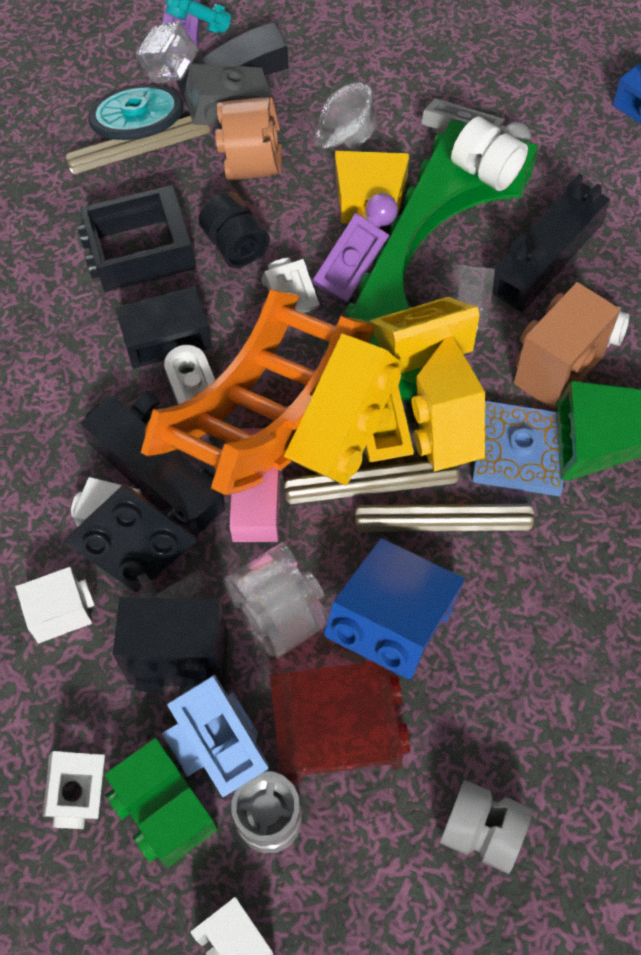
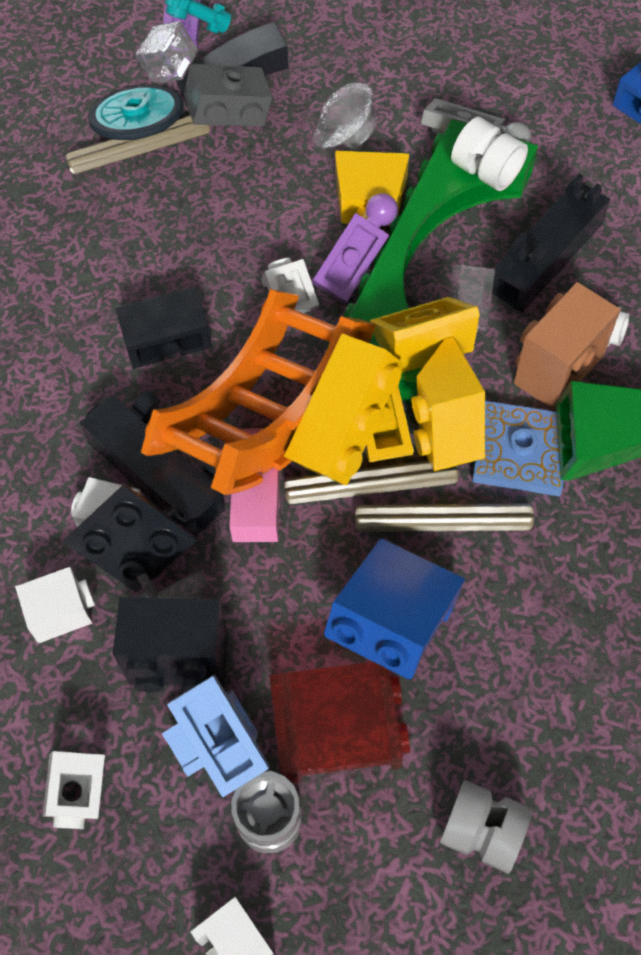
(129, 214): black window -> none
(160, 804): green brick -> none
(190, 384): white plate -> none
(233, 230): black wheel -> none
(249, 138): nougat brick -> none
(278, 600): clear brick -> none

